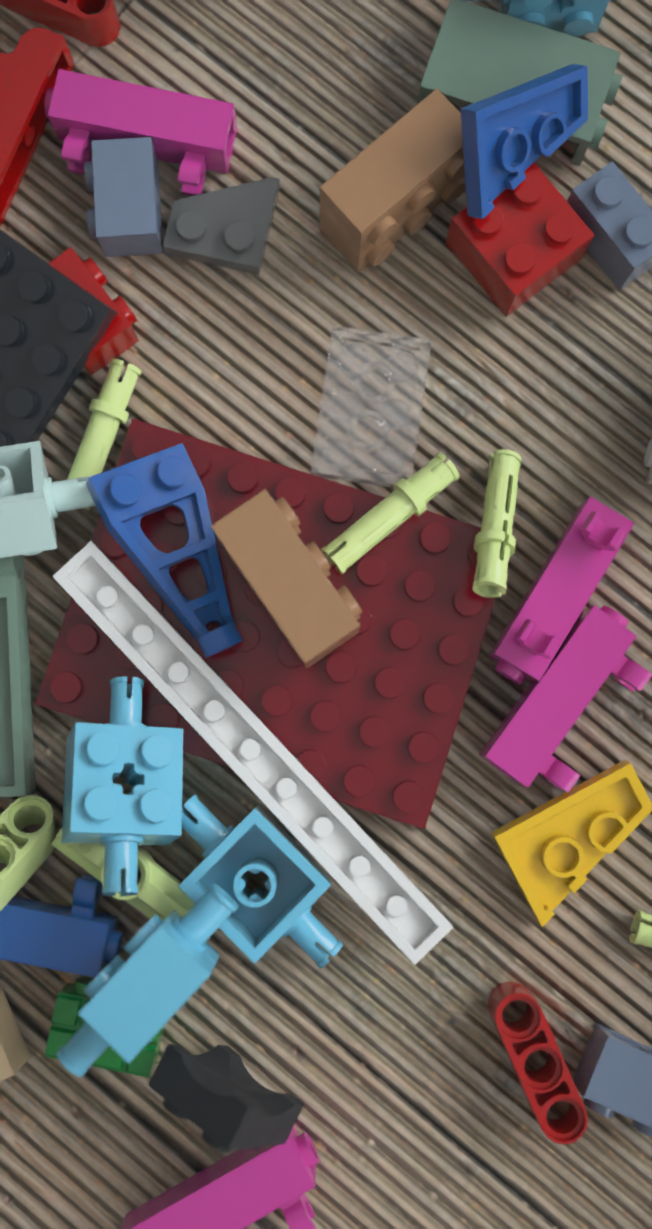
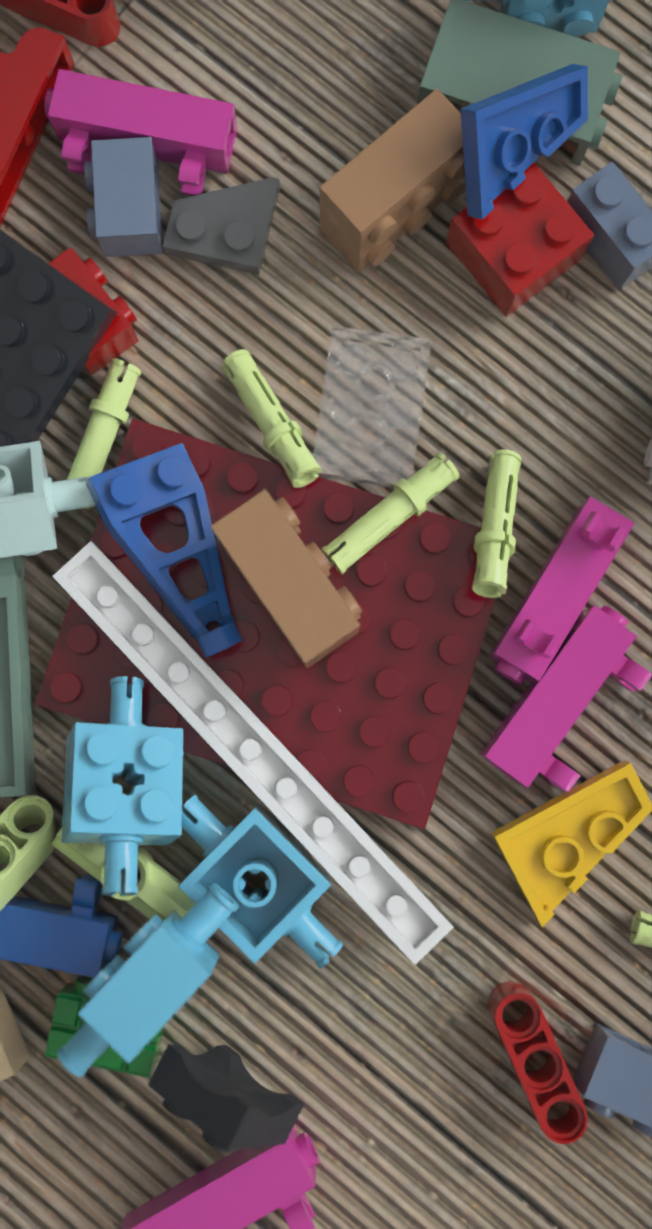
(279, 432): none -> yellowish green pin

